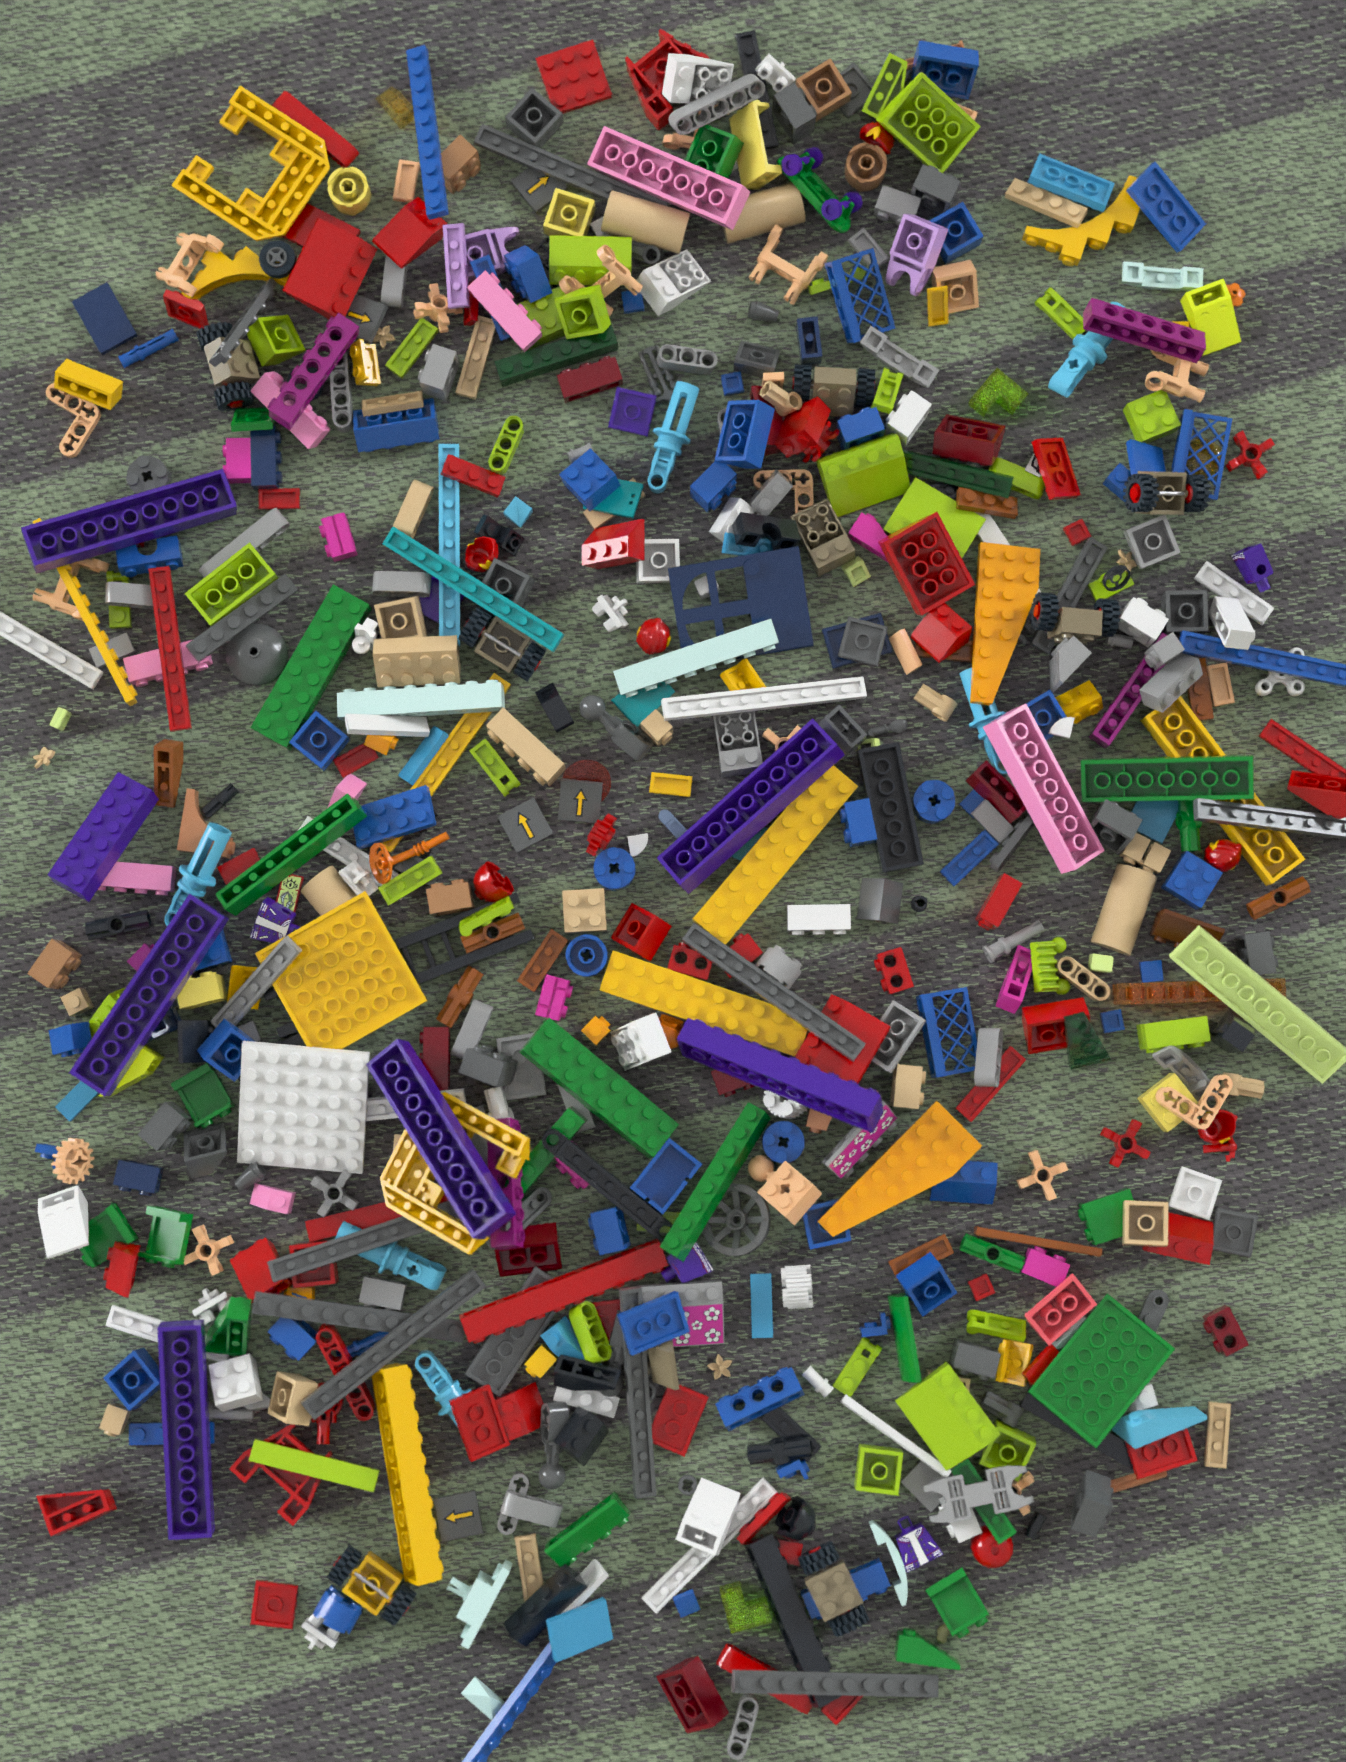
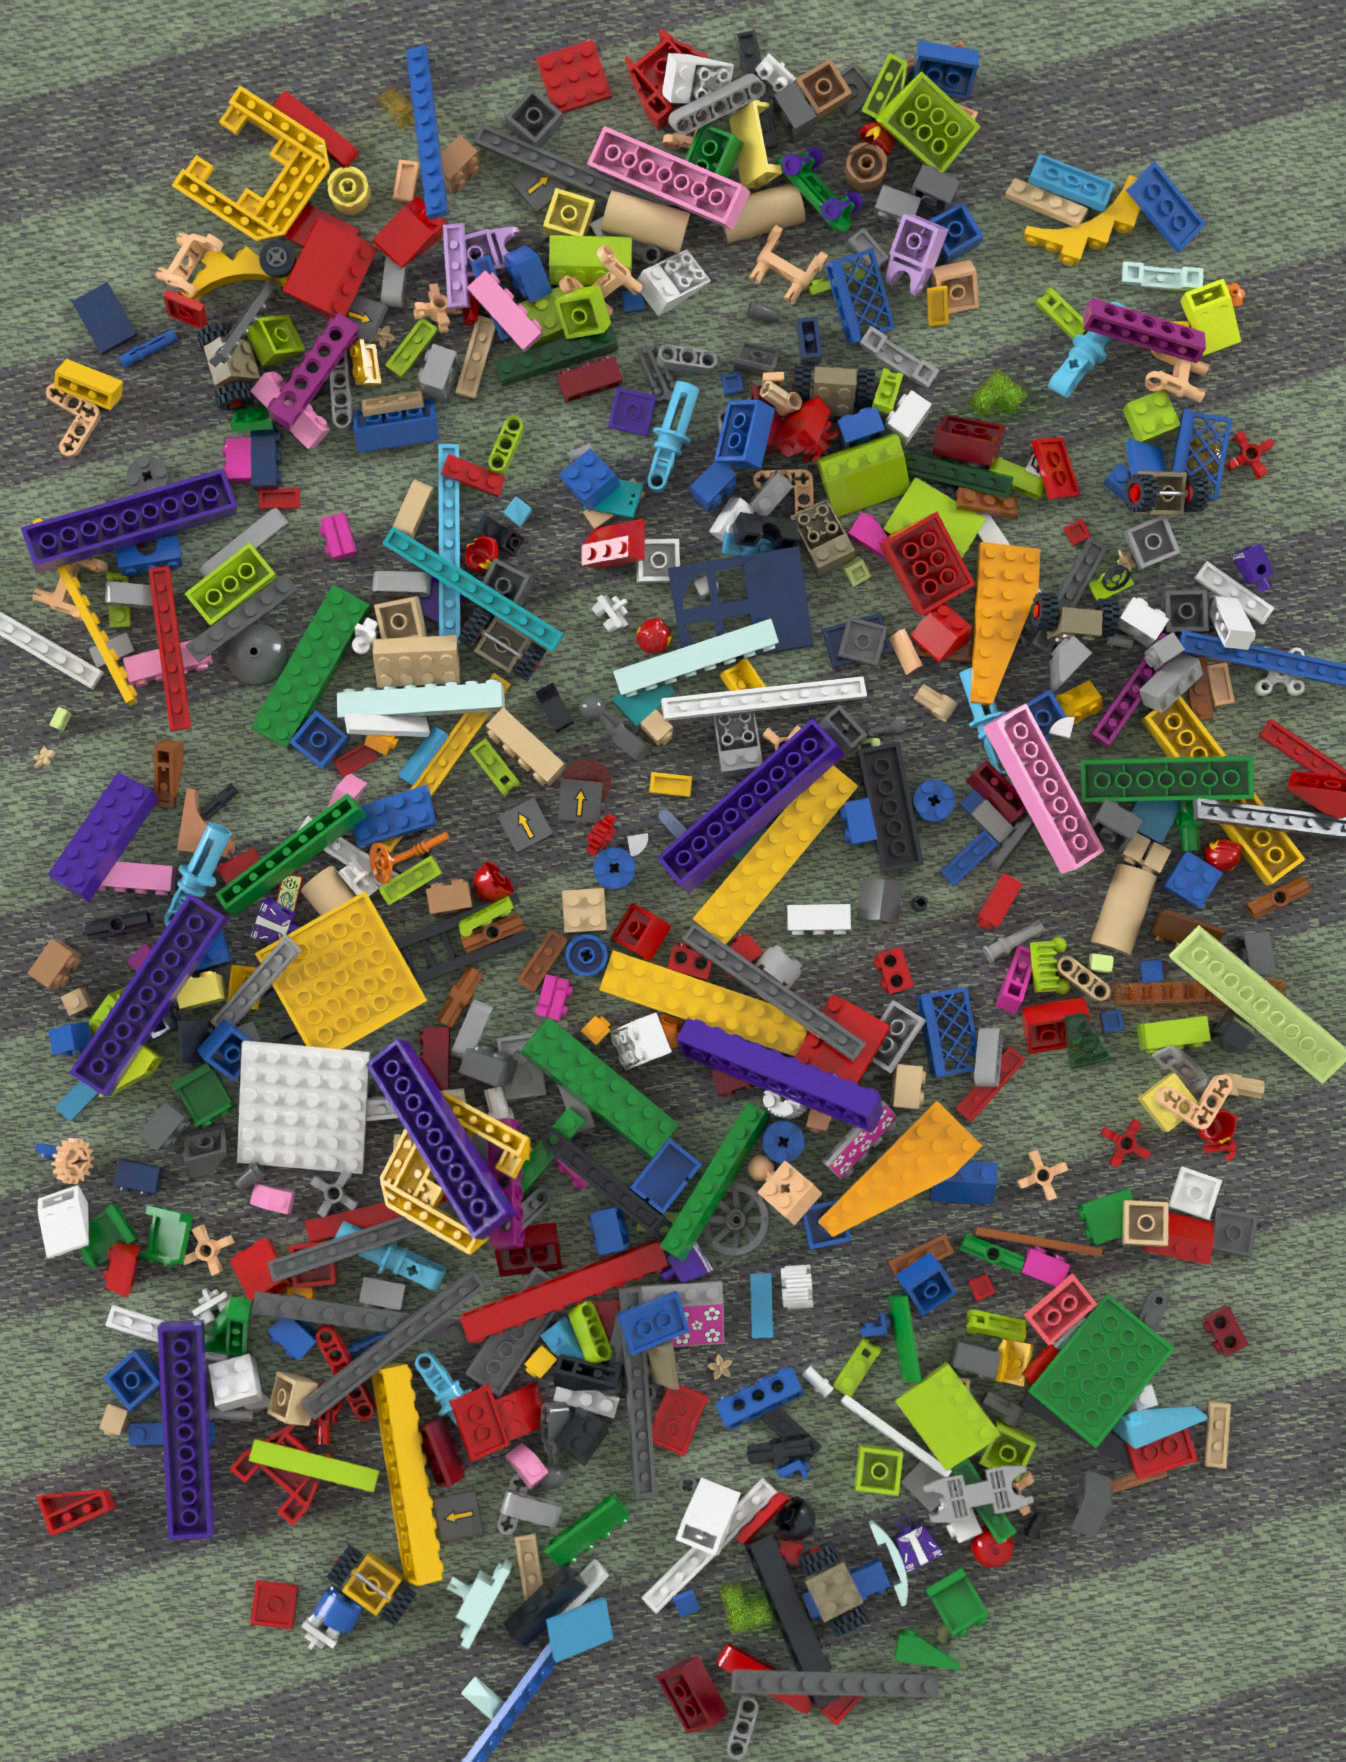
(441, 1452): none -> dark red slope
(527, 1465): none -> bright pink slope

